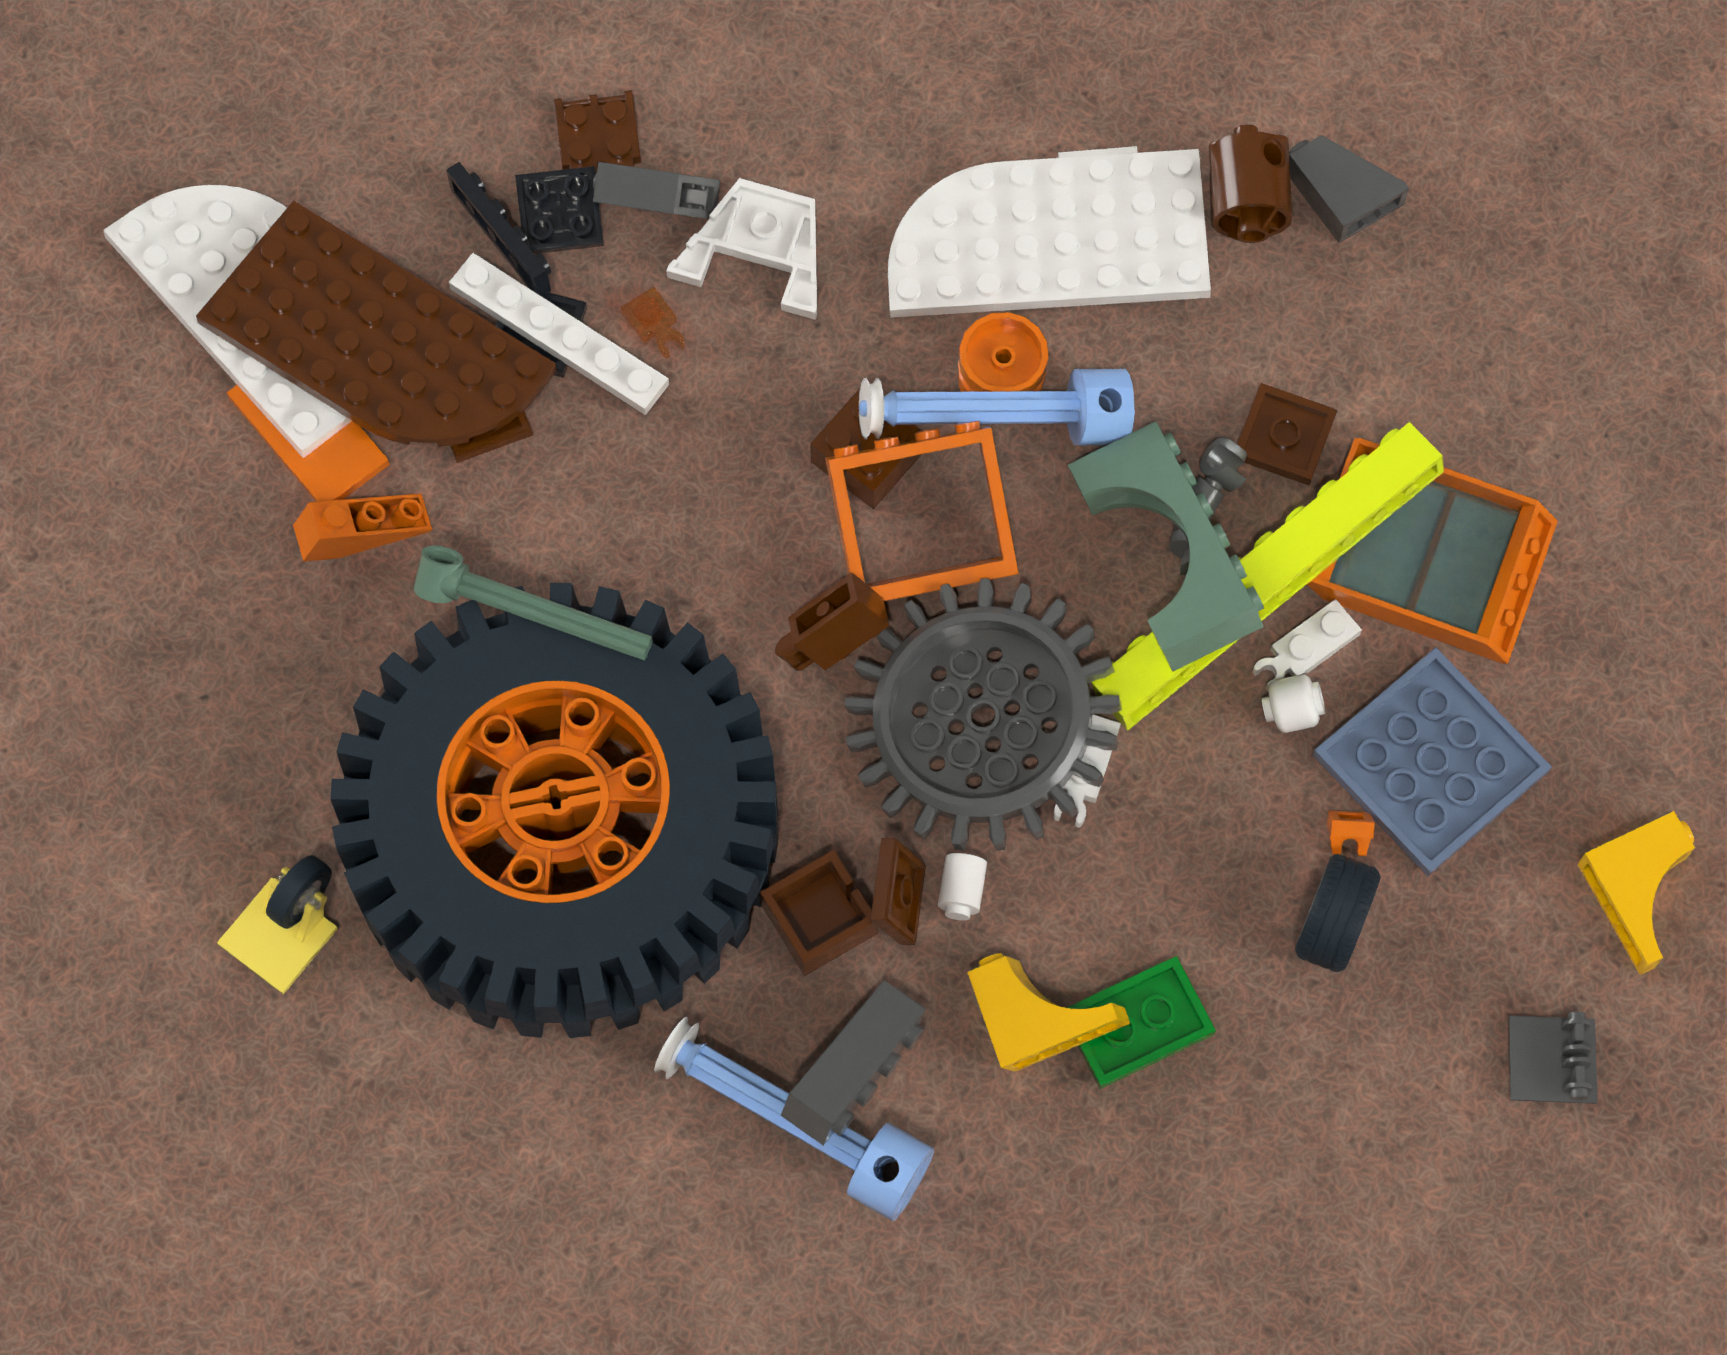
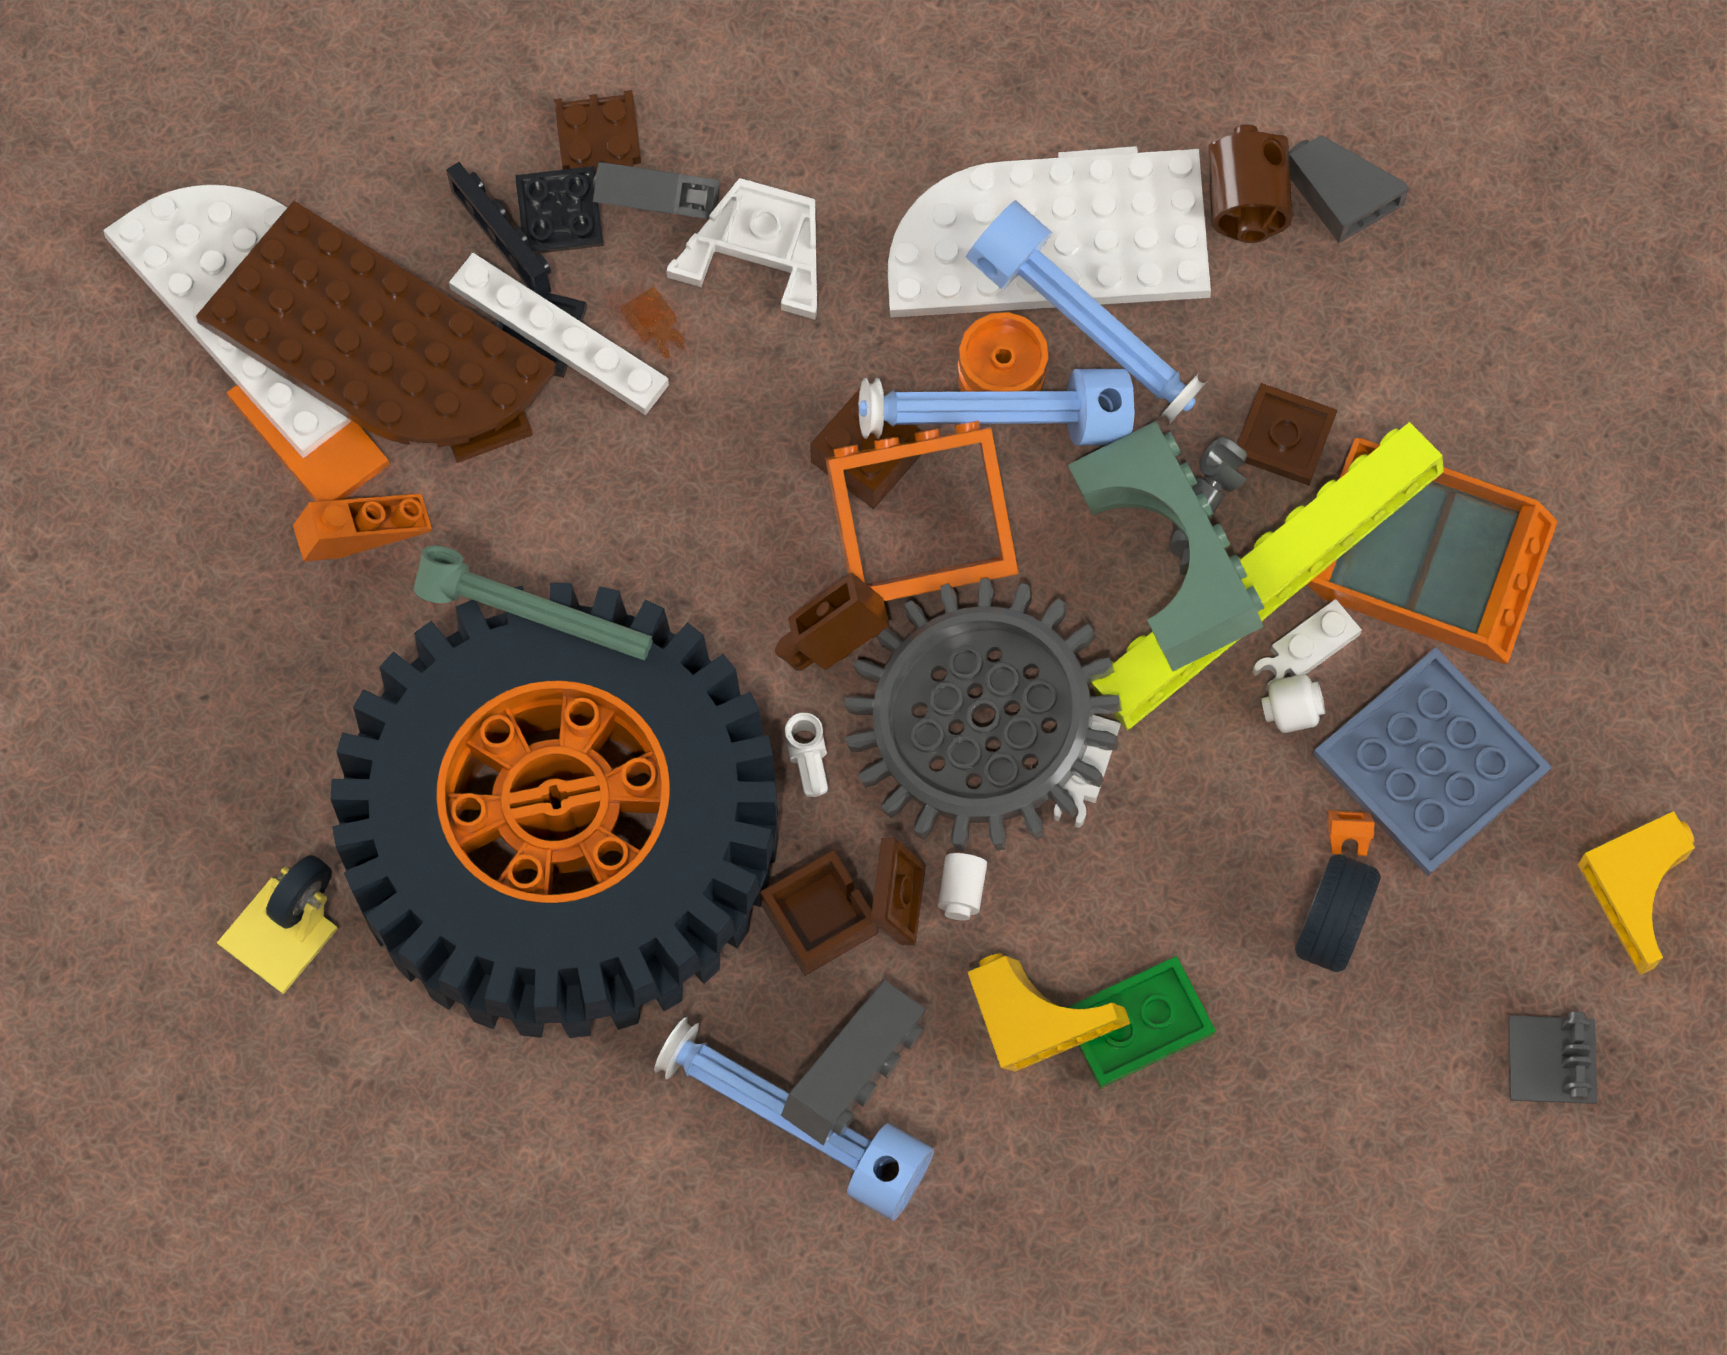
(808, 755): none -> white axle
(1013, 249): none -> light blue piece

